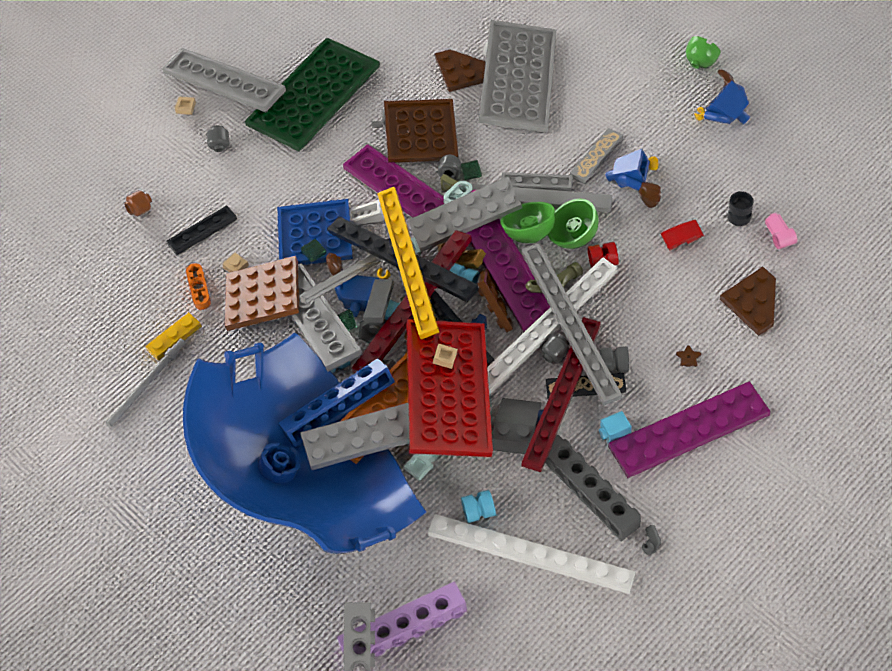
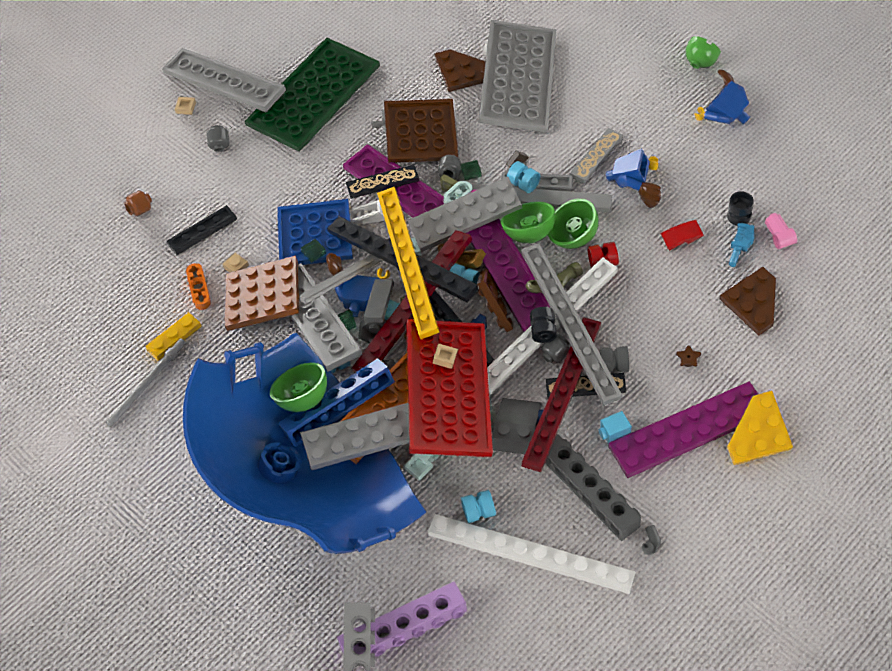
(300, 387): none -> bright green piece
(382, 181): none -> black tile
(517, 156): none -> tile
(524, 177): none -> medium azure wheel
(542, 325): none -> black wheel
(741, 242): none -> dark azure piece
(759, 431): none -> yellow plate

